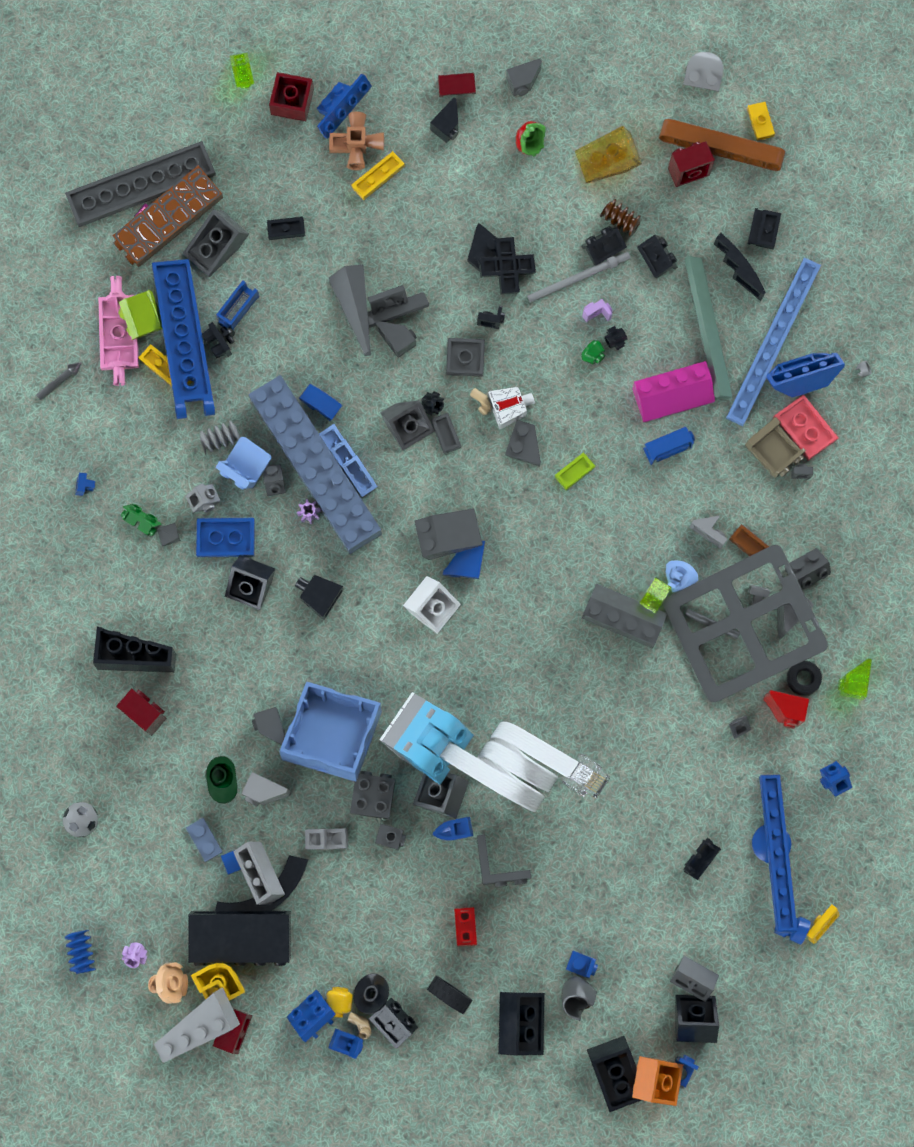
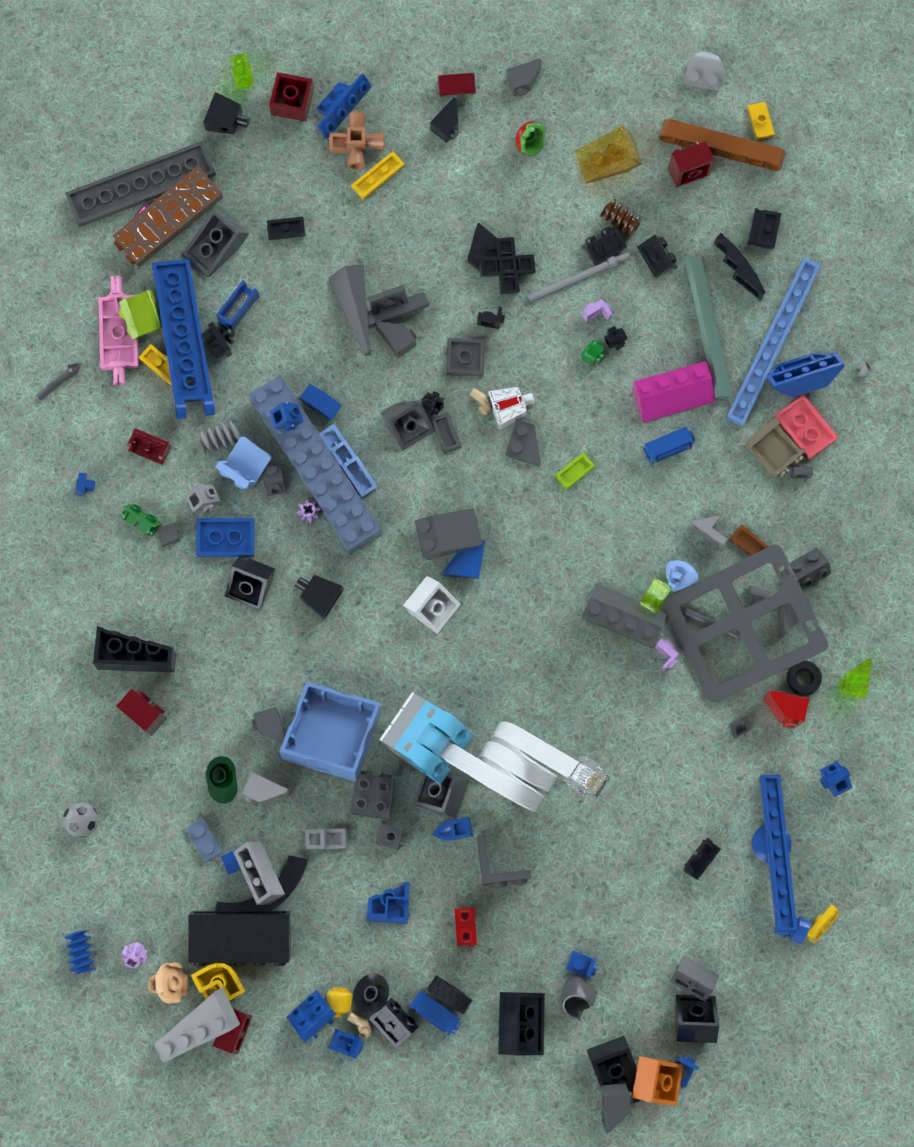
(149, 446): none -> dark red hinge
(224, 115): none -> black torso
(286, 416): none -> blue brick
(390, 906): none -> blue slope
(435, 1013): none -> blue window
(615, 1104): none -> dark grey slope
(667, 649): none -> lavender bracket

